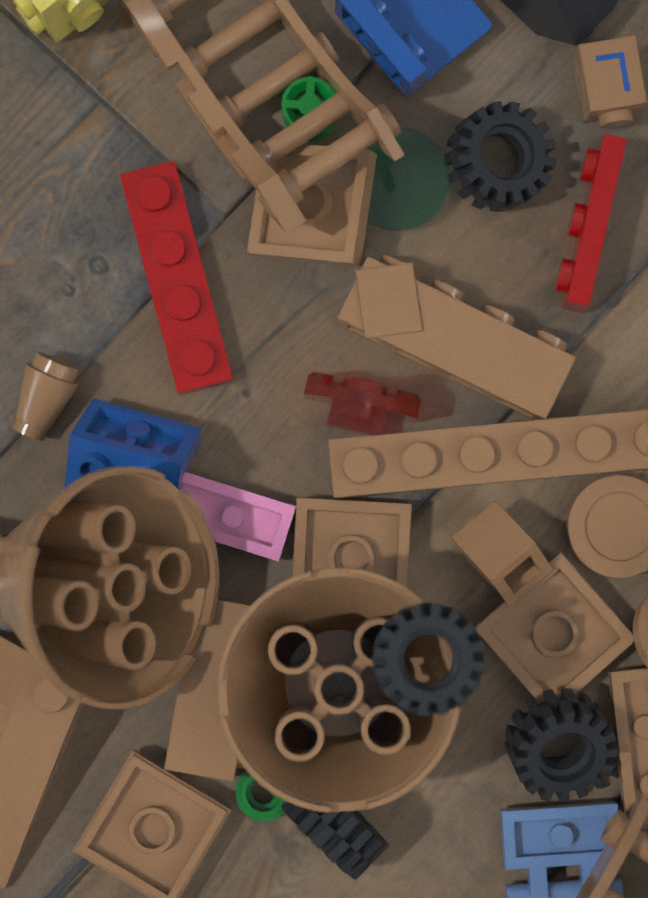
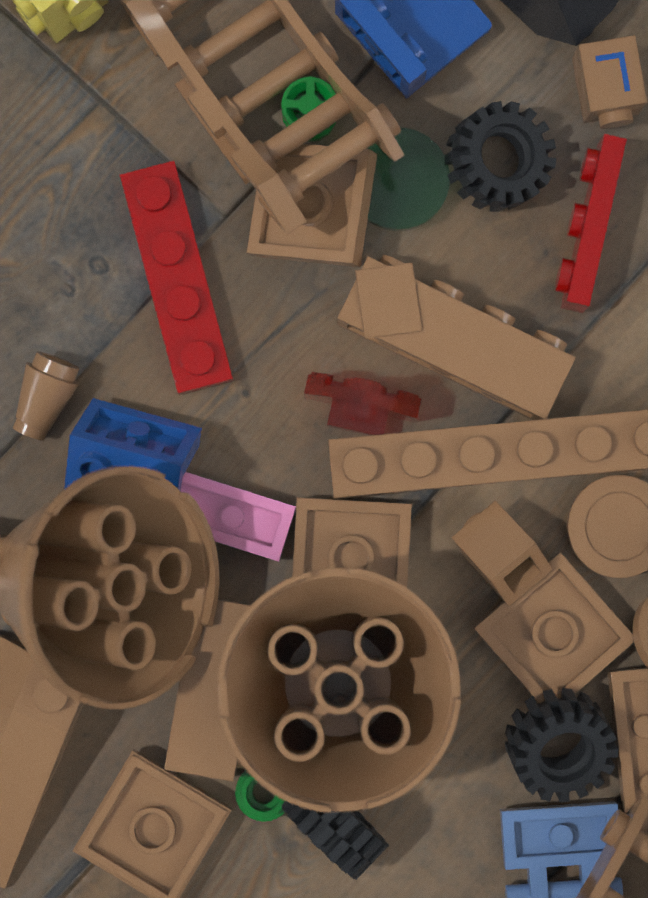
(466, 664): black tyre -> none

